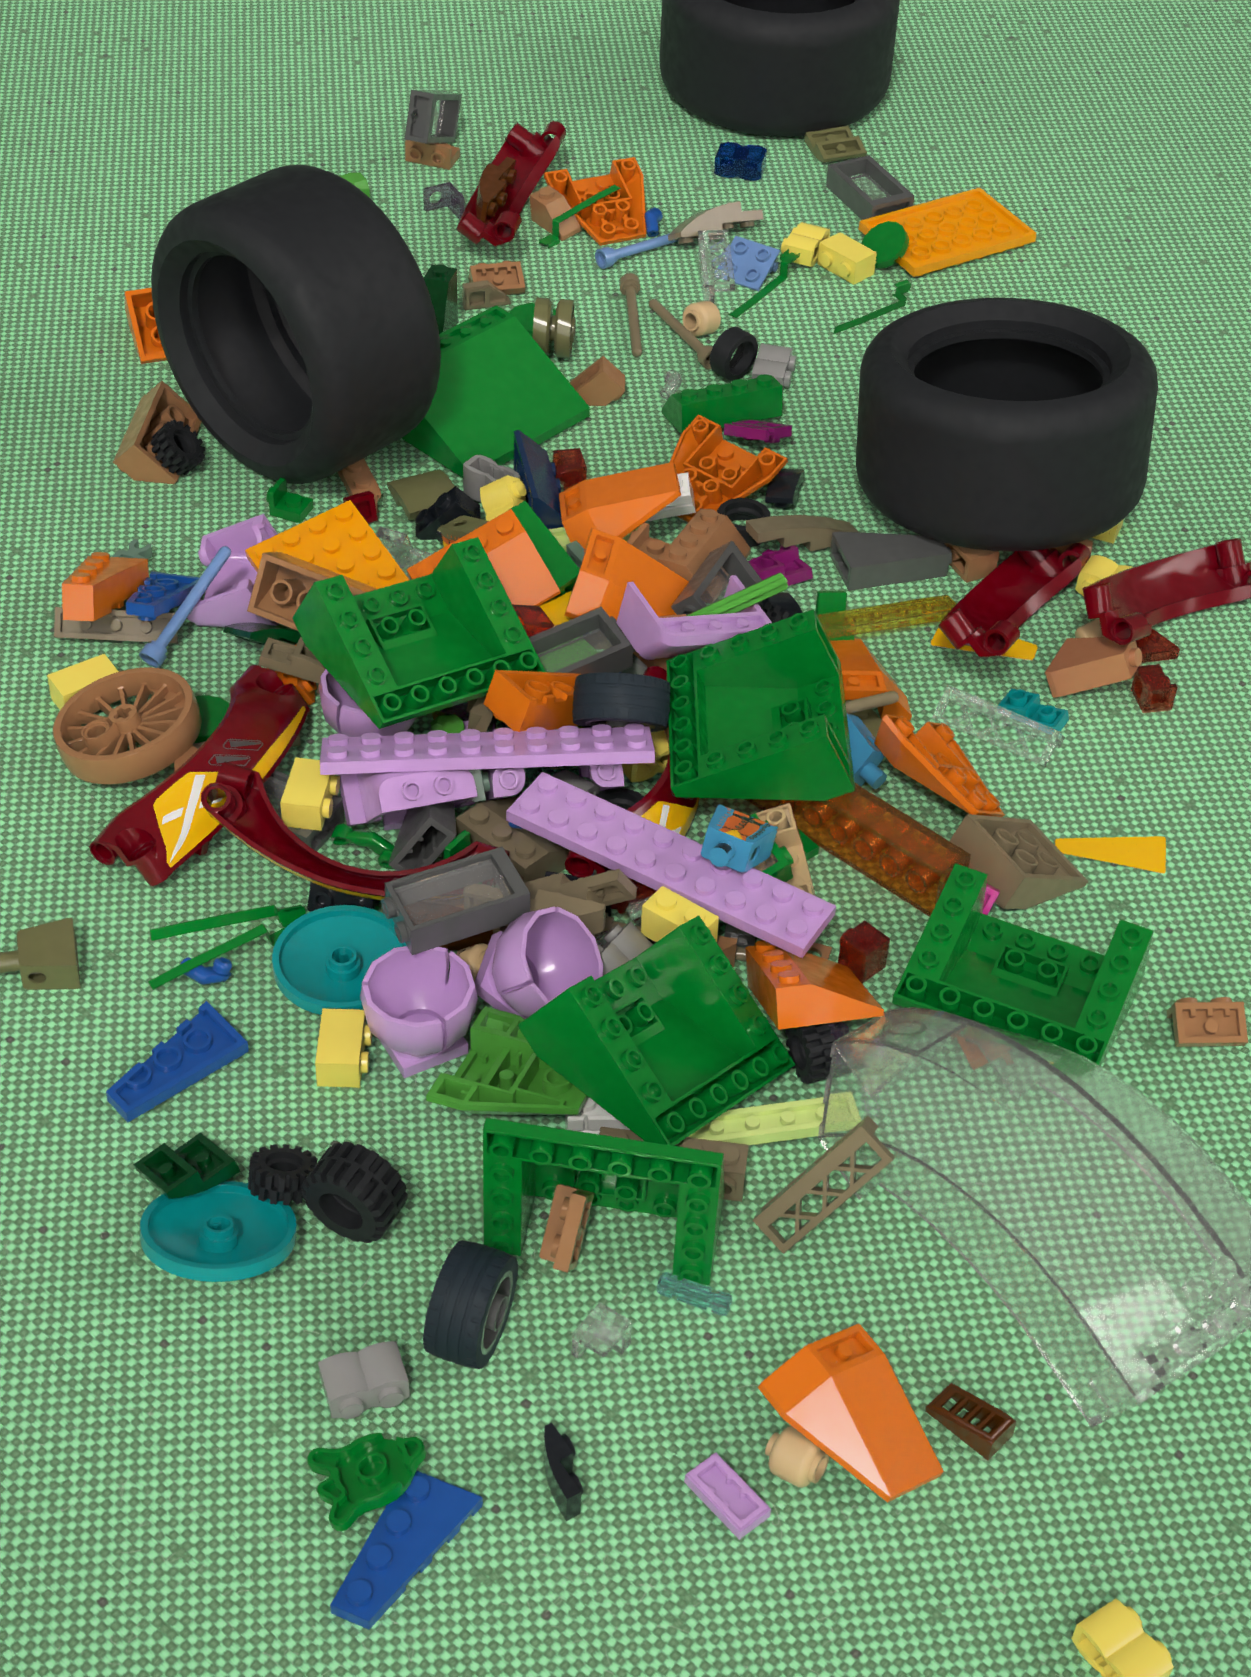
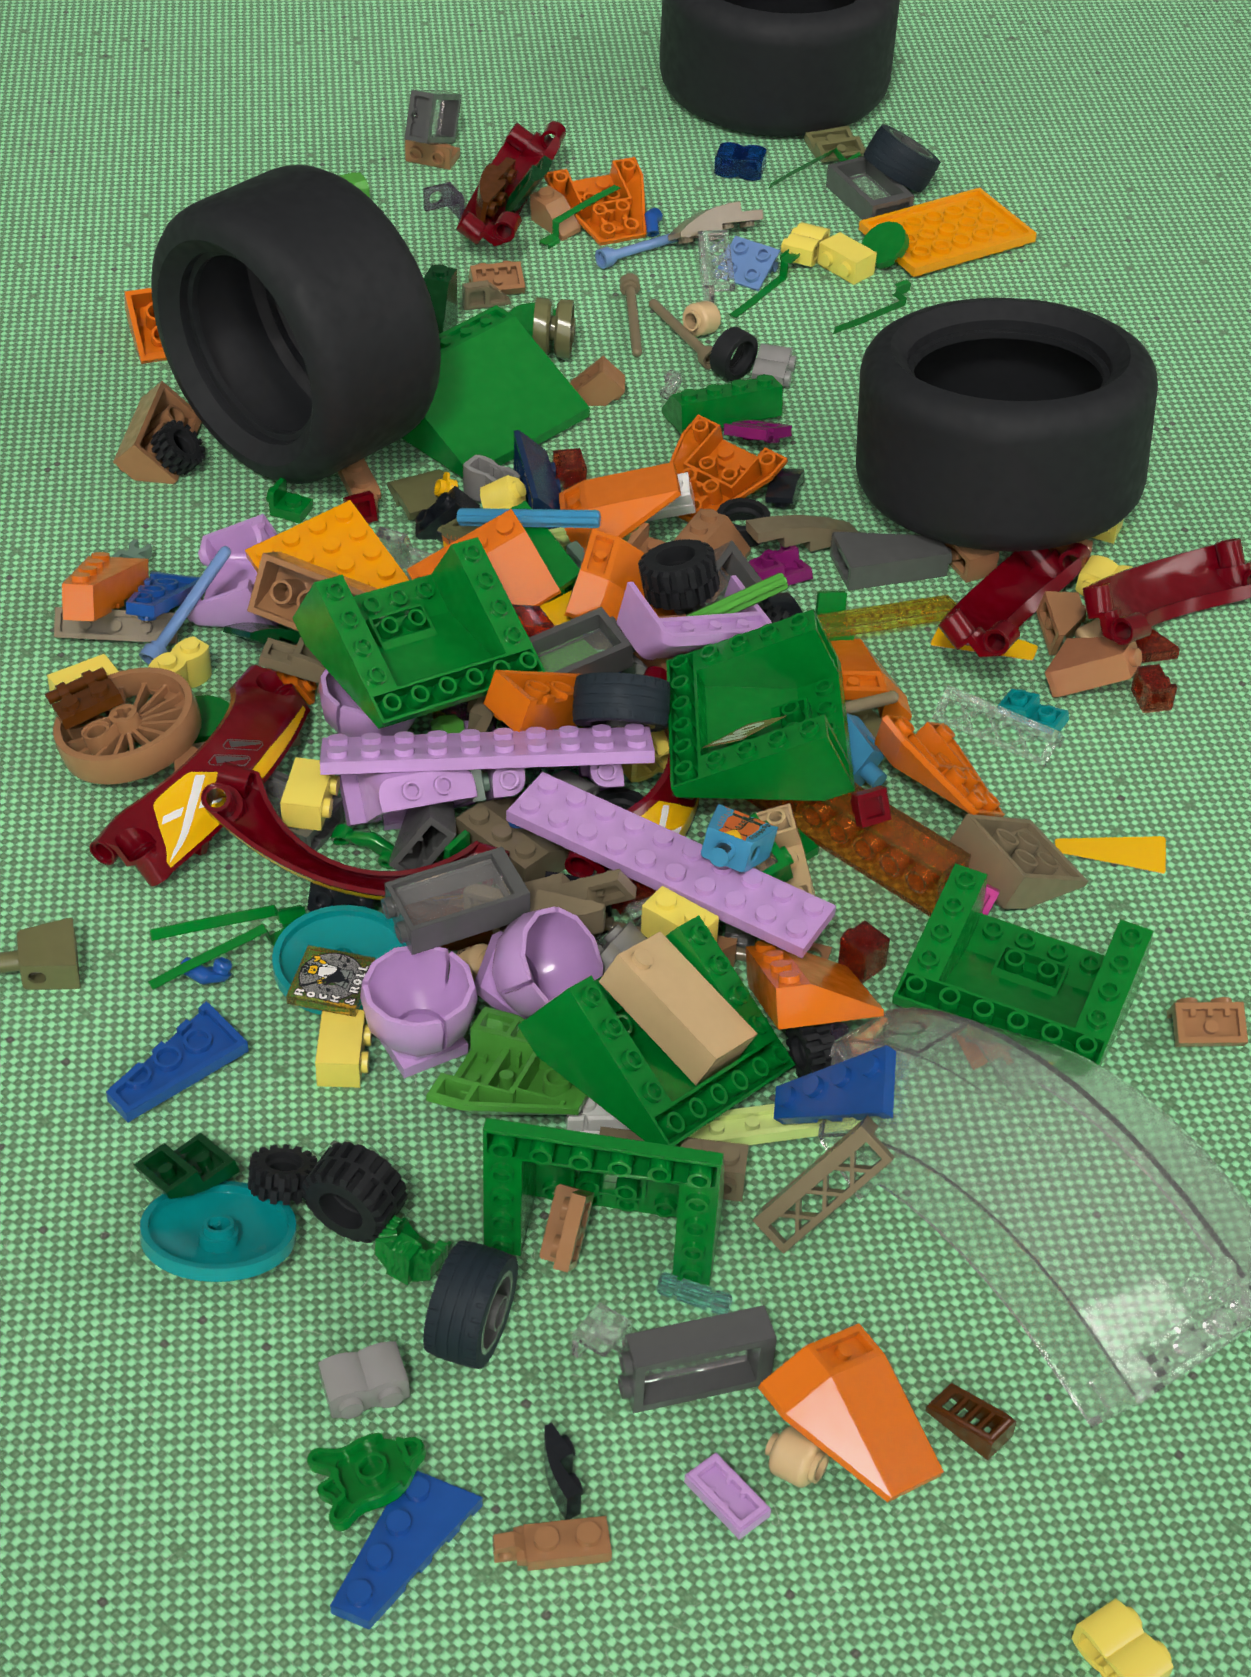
(90, 698): none -> reddish brown plate
(188, 659): none -> light yellow brick
(329, 981): none -> tile
(408, 1254): none -> green hair
(444, 484): none -> yellow plate
(528, 184): none -> dark green slope
(533, 517): none -> dark azure axle
(555, 1543): none -> medium nougat hinge
(677, 1007): none -> tan brick
(679, 574): none -> black tyre
(697, 1359): none -> dark grey window
(744, 731): none -> sticker
(835, 151): none -> green piece
(841, 1091): none -> blue wing
(870, 806): none -> dark red tile
(901, 158): none -> black wheel
(1060, 617): none -> medium nougat slope

